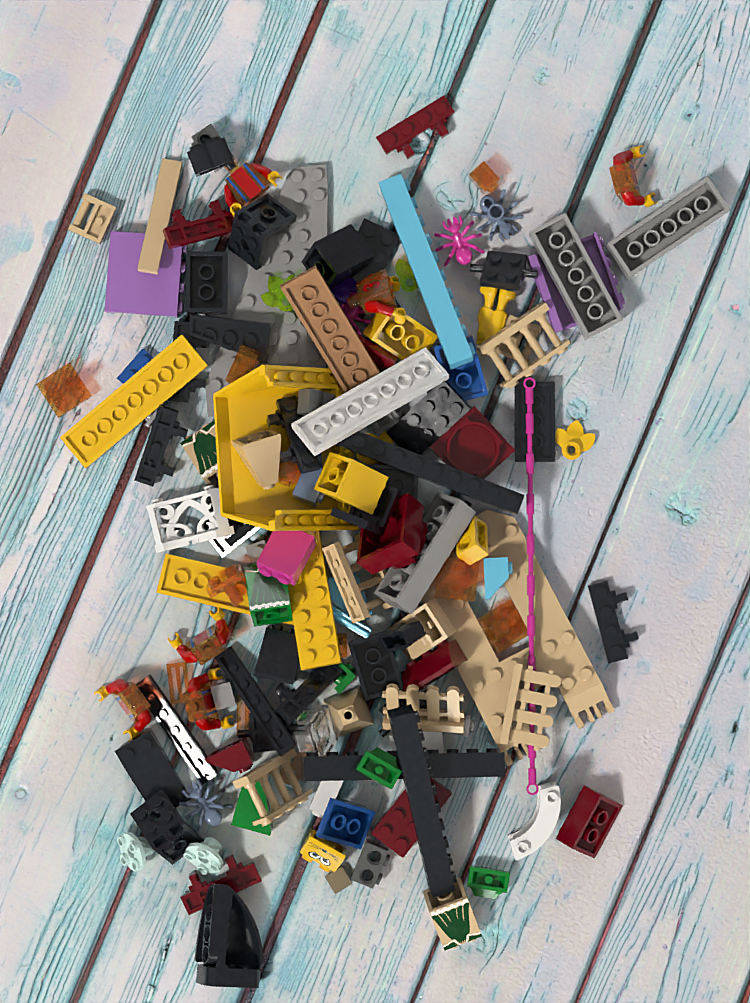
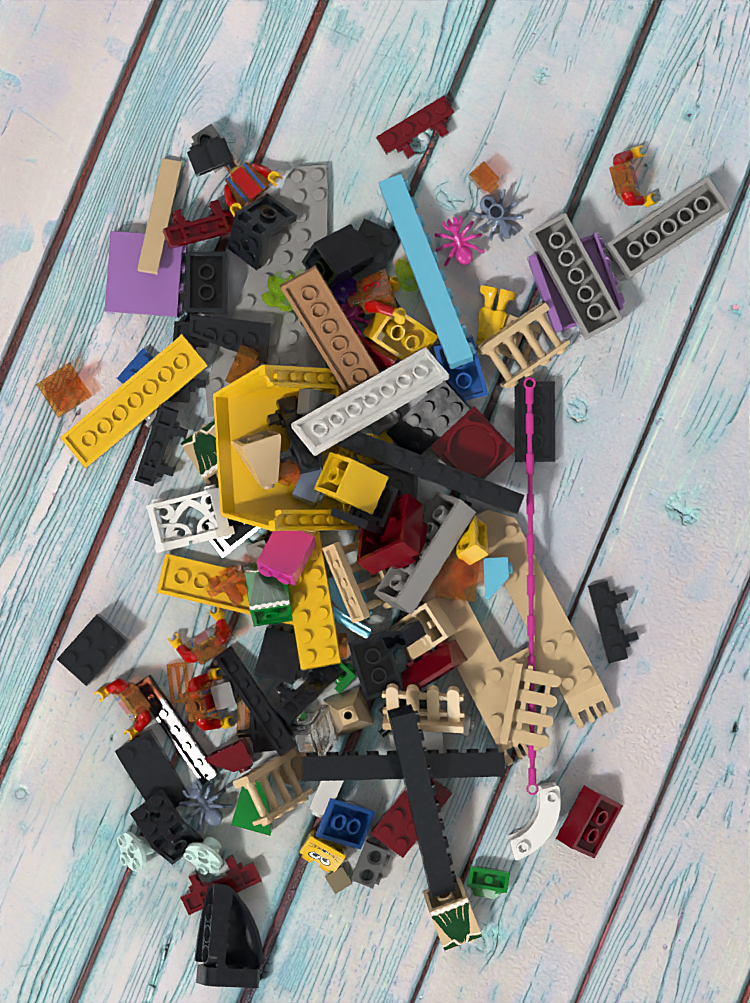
(92, 649): none -> black brick
(98, 220): tan plate -> none
(379, 767): green slope -> none
(503, 270): black plate -> none
(503, 626): clear orange plate -> none
(574, 437): yellow plate -> none

